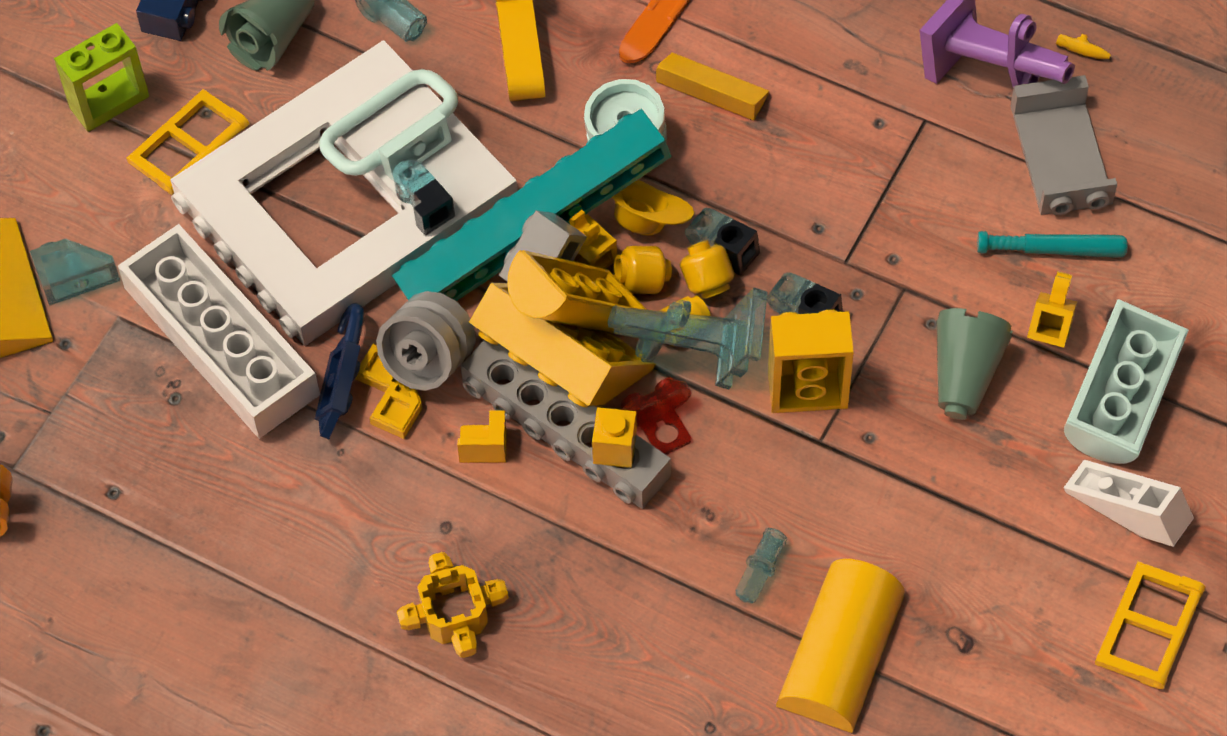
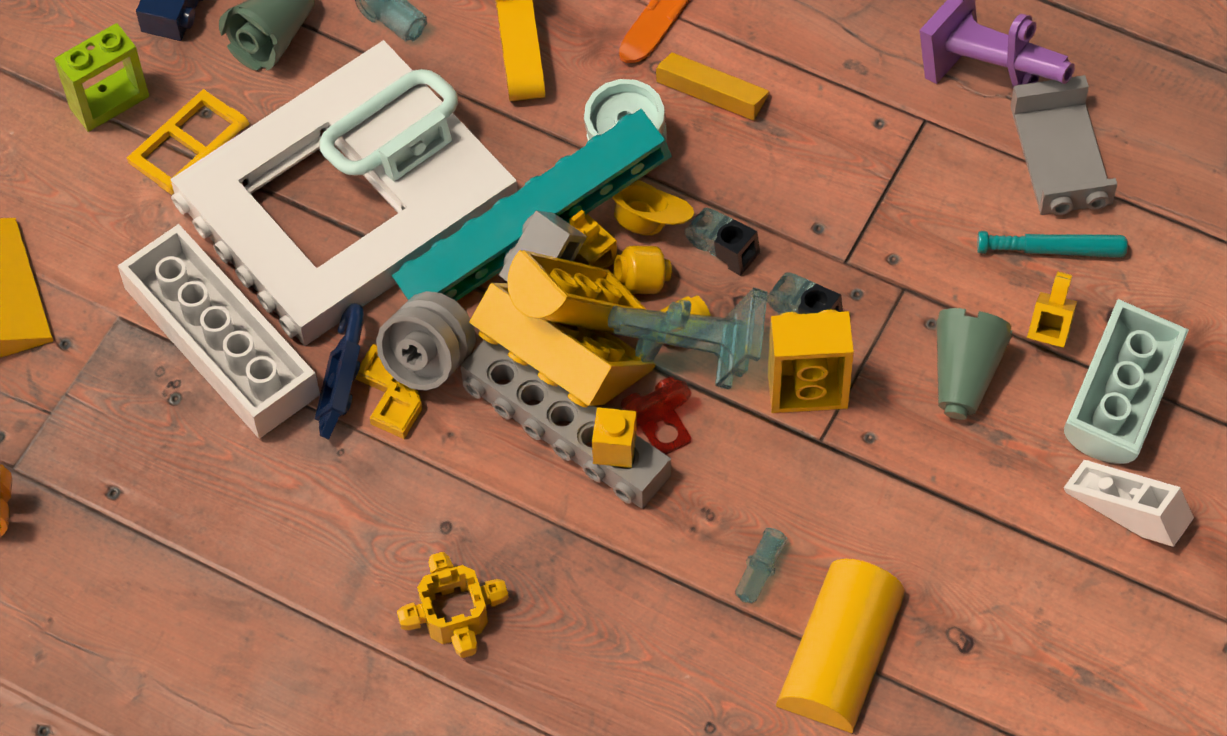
(72, 269): clear light blue slope -> none
(429, 199): leg -> none
(484, 442): yellow panel -> none
(707, 269): yellow head -> none
(1082, 46): yellow helmet -> none
(1147, 676): yellow window -> none

